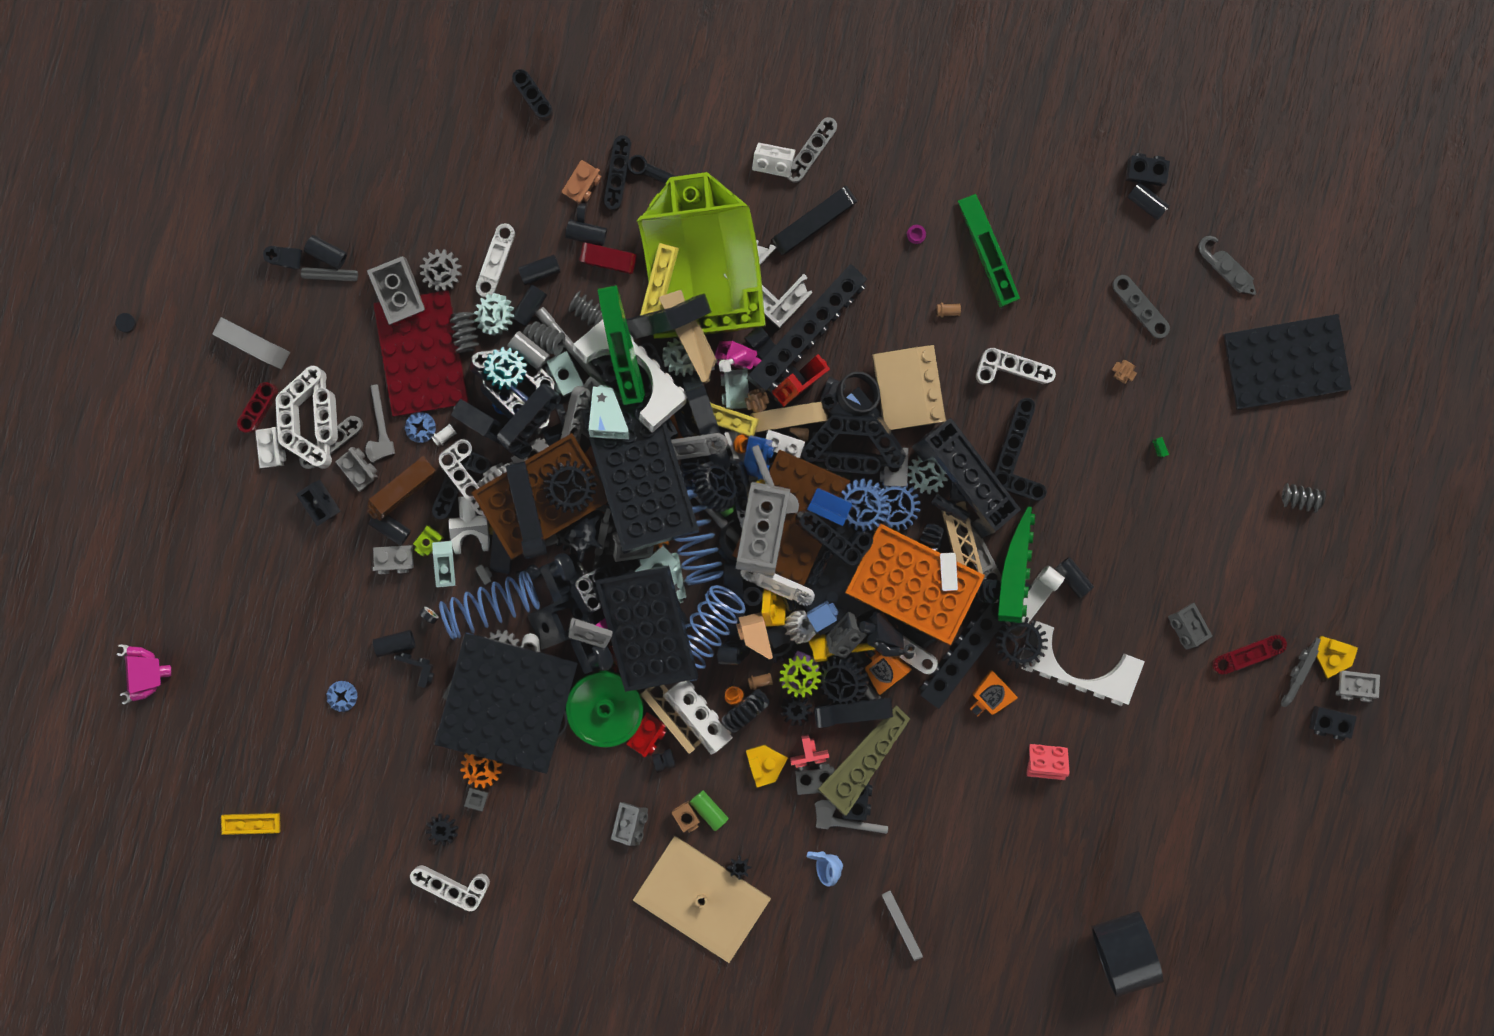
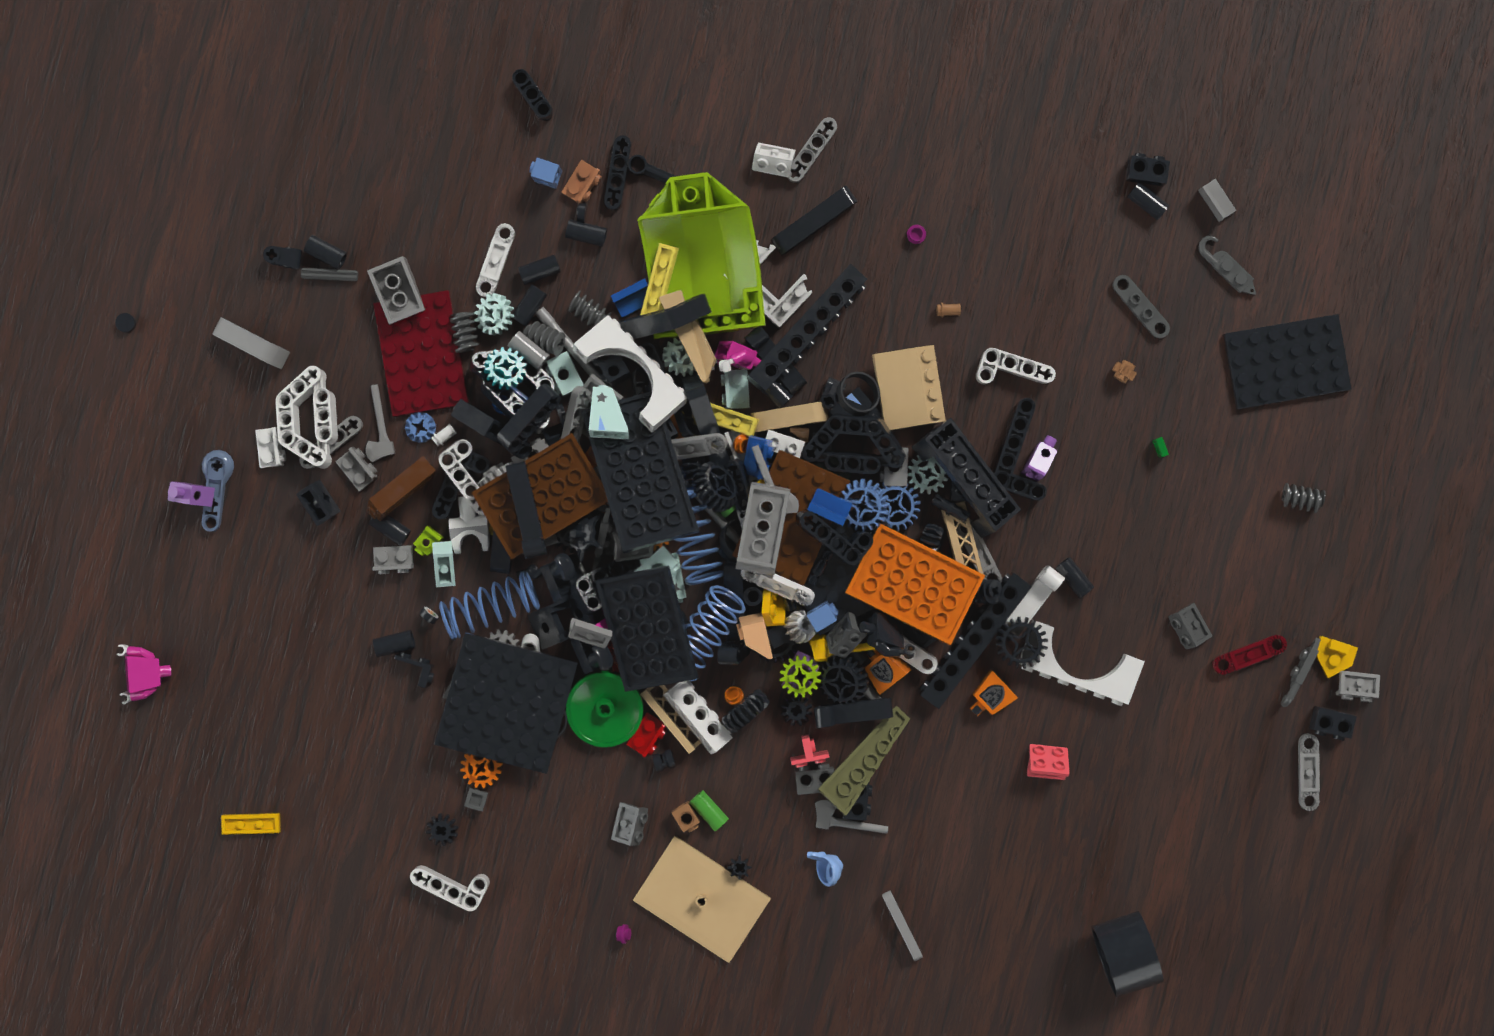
(184, 493): none -> medium lavender torso
(217, 480): none -> sand blue beam
(249, 413): dark red beam -> none
(351, 696): medium blue gear -> none
(442, 261): light grey gear -> none
(484, 574): dark grey plate -> none
(545, 172): none -> medium blue brick
(587, 490): black gear -> none
(607, 258): dark red beam -> none
(621, 346): green slope -> none
(623, 933): none -> magenta plate
(630, 298): none -> blue panel
(756, 400): medium nougat gear -> none
(760, 681): medium nougat pin -> none
(765, 764): yellow plate -> none
(791, 386): red panel -> none
(948, 571): white sticker -> none
(989, 251): green slope -> none
(1016, 572): green slope -> none
(1037, 465): none -> medium lavender torso
(1217, 200): none -> light grey panel
(1308, 771): none -> light grey plate

